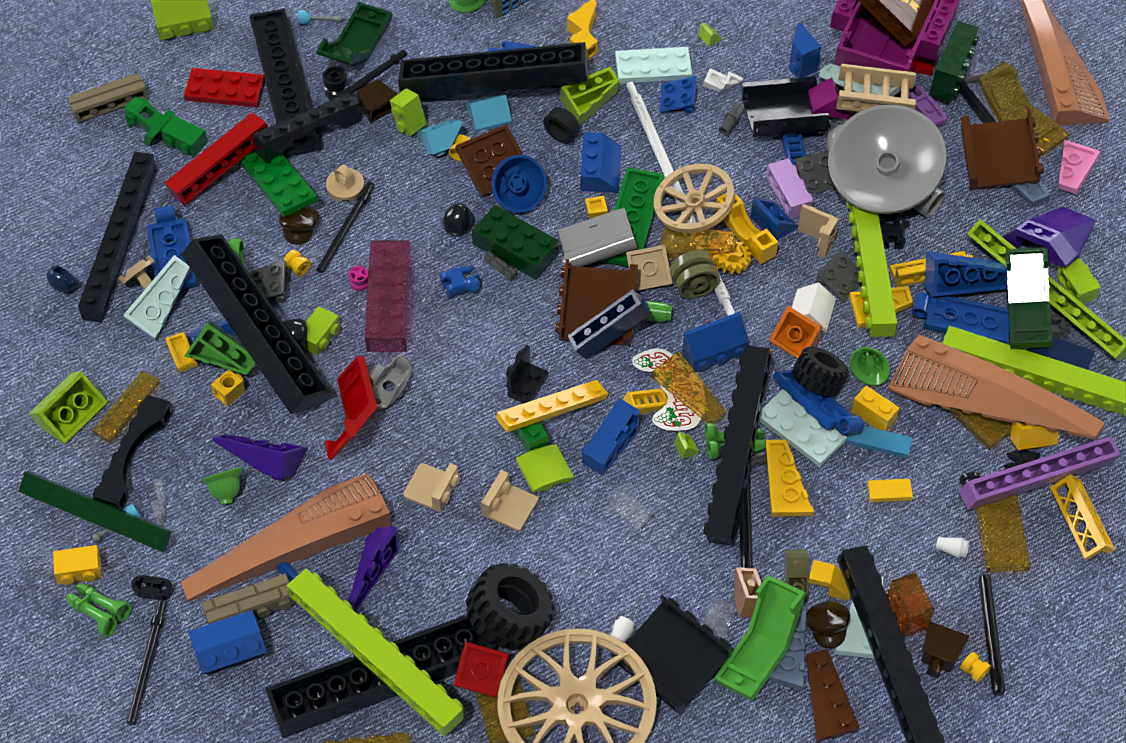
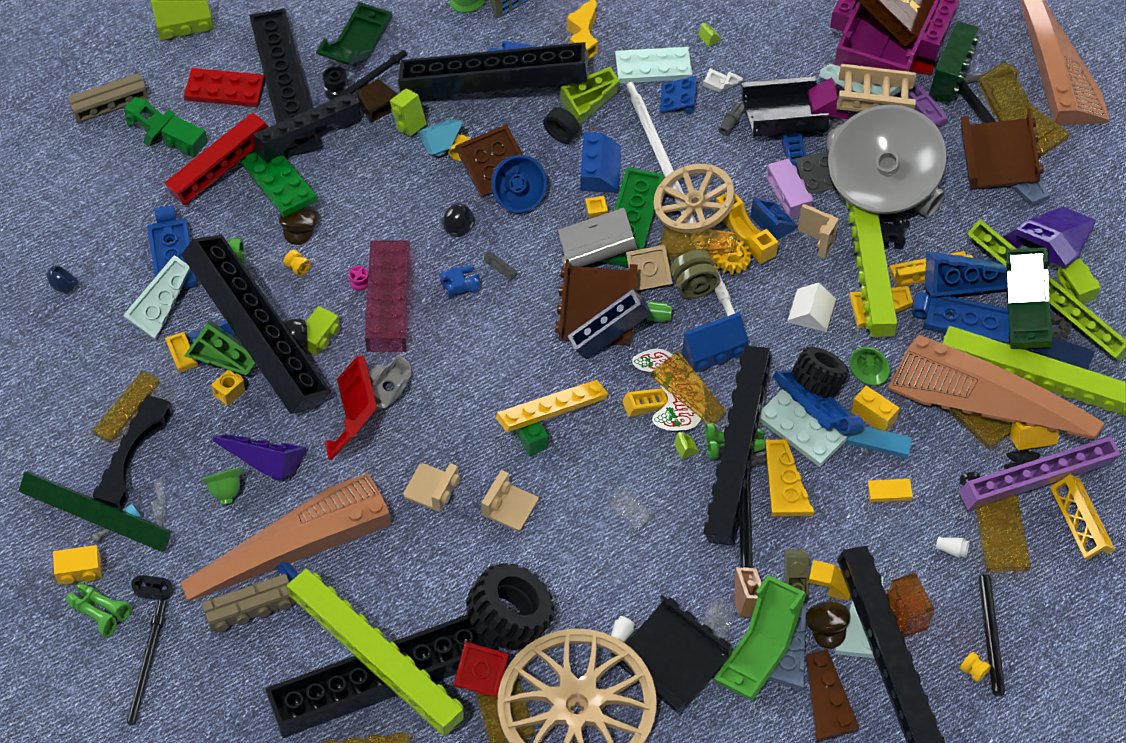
(68, 407): lime slope -> none
(117, 237): black brick -> none
(138, 272): tan tile -> none
(227, 641): blue slope -> none
(272, 280): dark grey hinge -> none
(304, 17): hinge -> none
(344, 184): tan tile -> none
(362, 199): black bar -> none
(376, 556): dark purple wedge -> none
(489, 112): medium azure slope -> none
(515, 242): dark green brick -> none
(524, 378): black bracket -> none
(544, 468): lime slope -> none
(611, 437): blue wedge -> none
(796, 332): orange slope -> none
(804, 53): blue slope -> none
(839, 275): dark grey hinge -> none
(942, 648): dark brown torso -> none
(1076, 165): bright pink wing -> none

